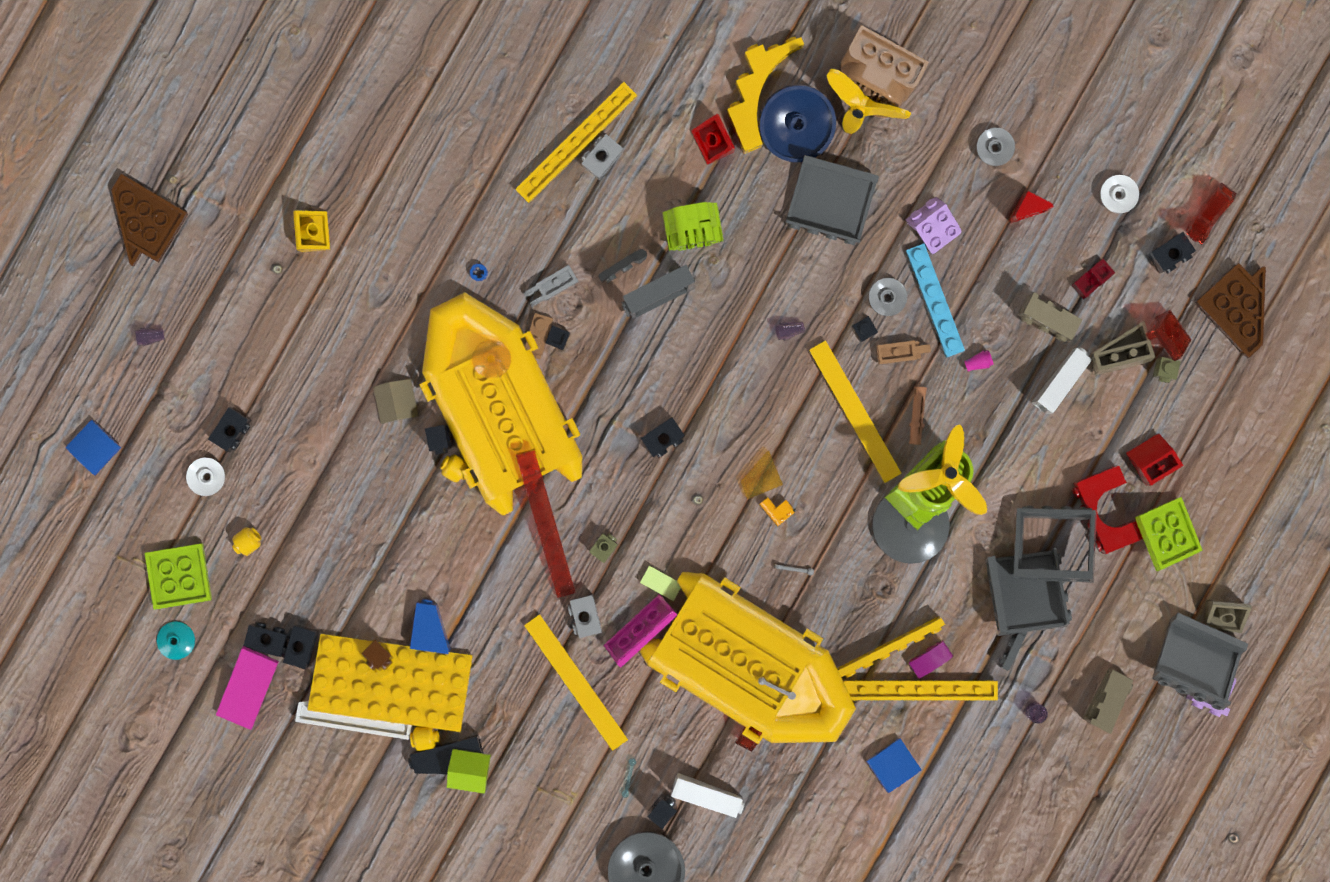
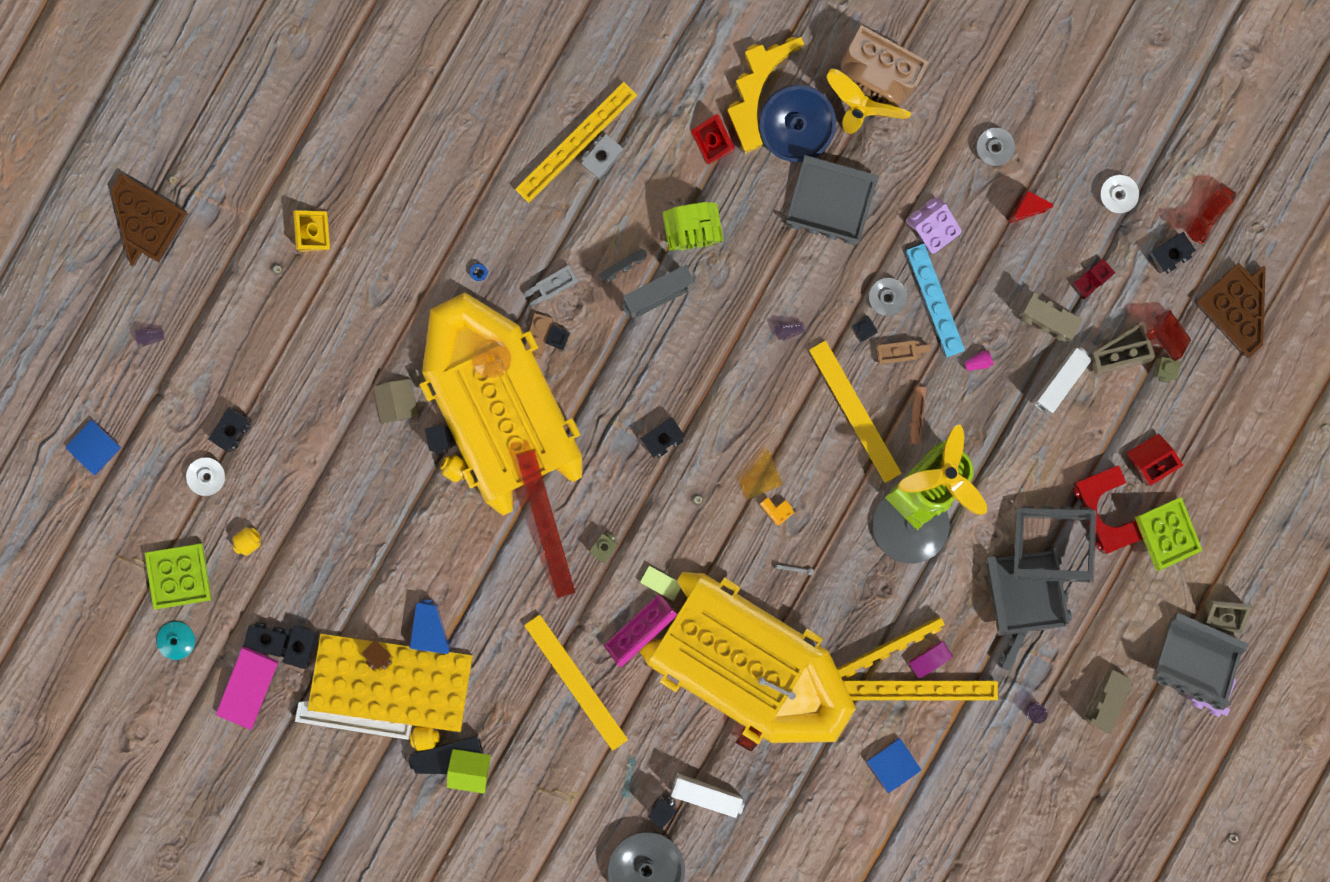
(589, 627): light grey brick -> none

